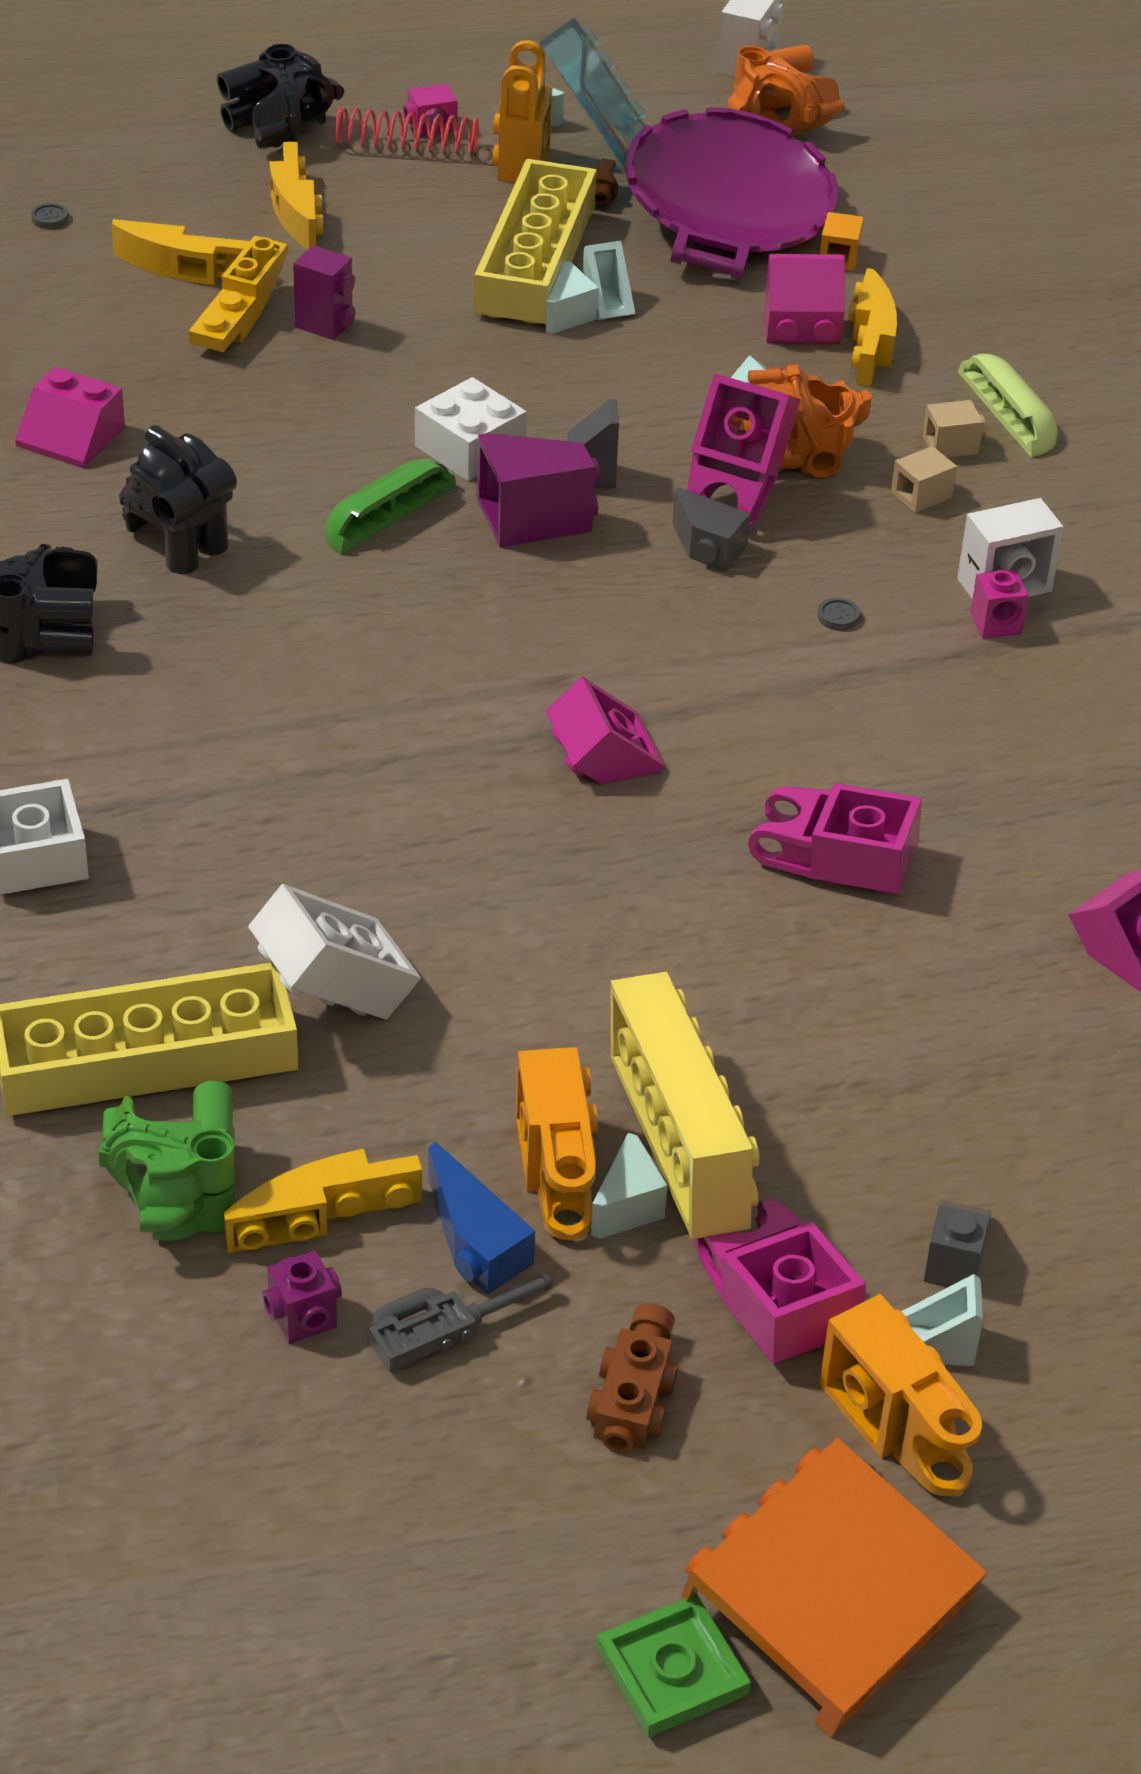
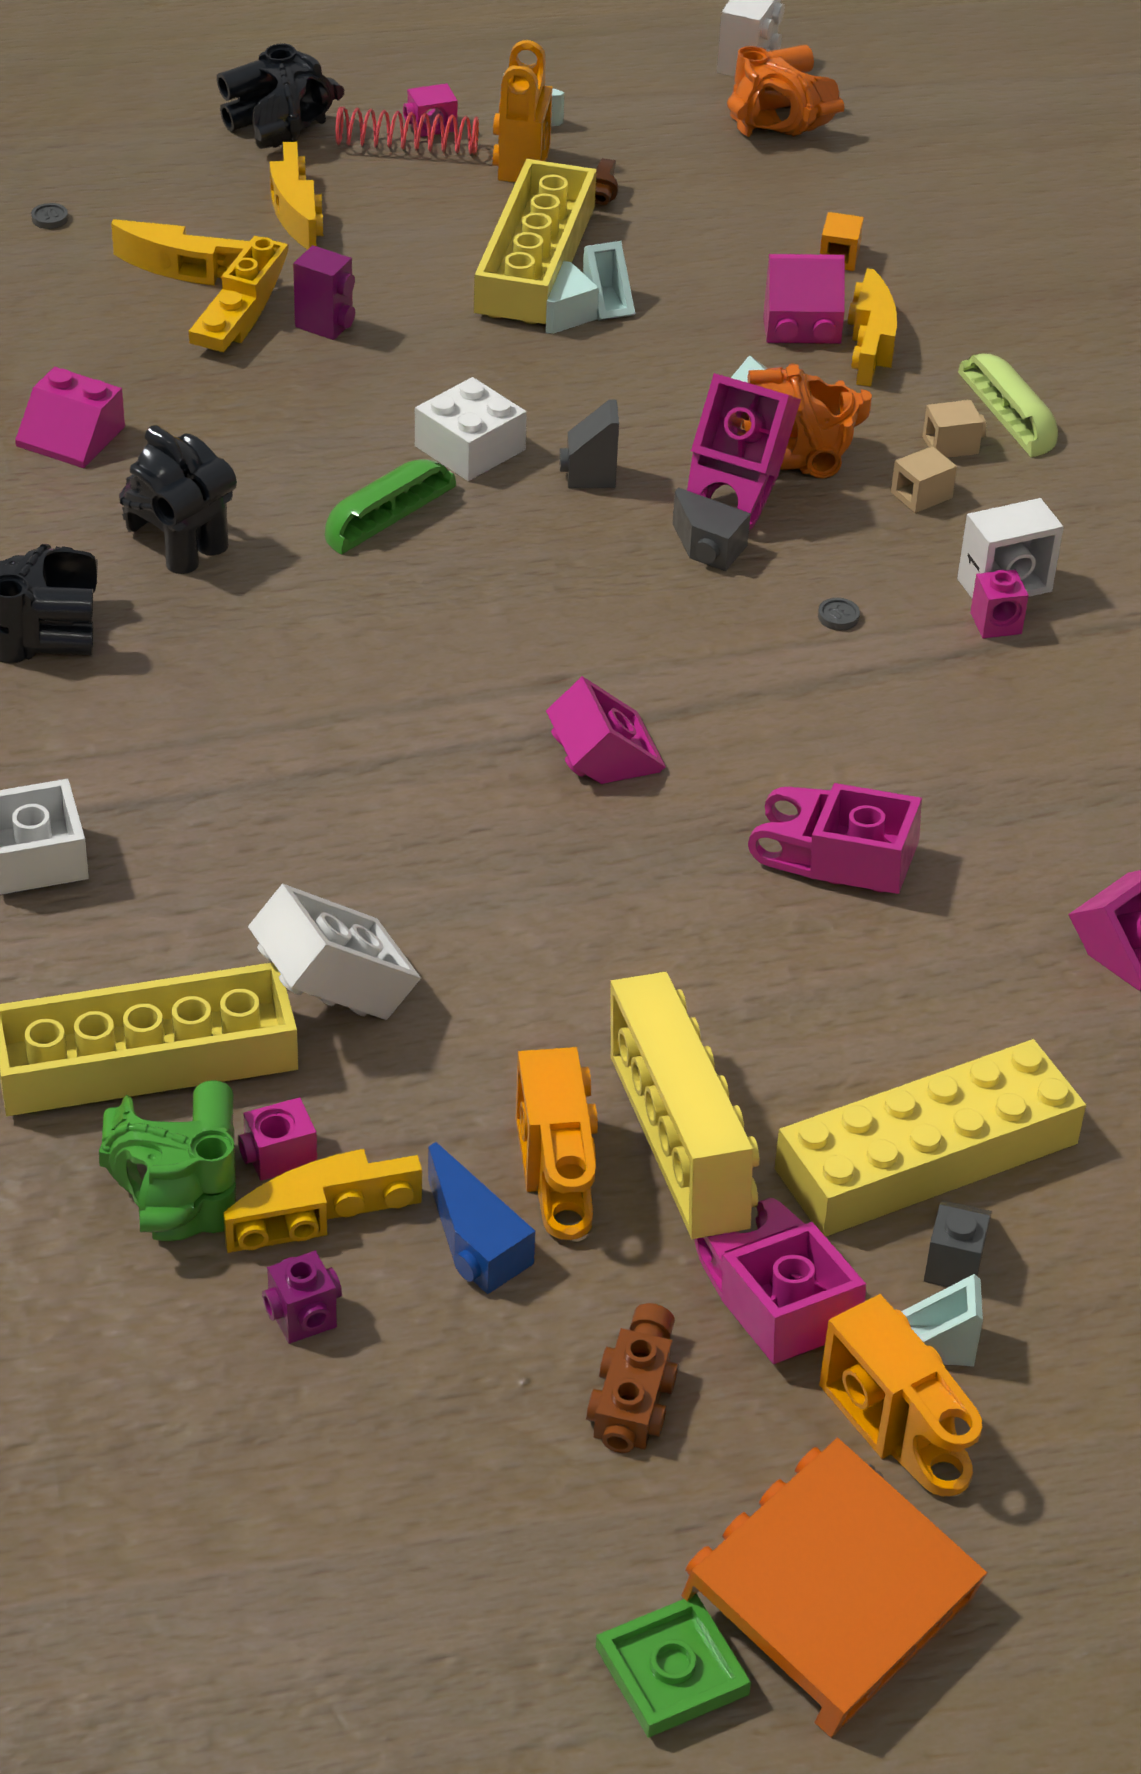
(278, 1138): none -> dark pink brick
(440, 1328): dark grey piece -> none
(535, 488): magenta slope -> none
(594, 85): clear light blue slope -> none
(630, 1192): light aqua slope -> none
(730, 184): magenta dish -> none
(928, 1137): none -> light yellow brick

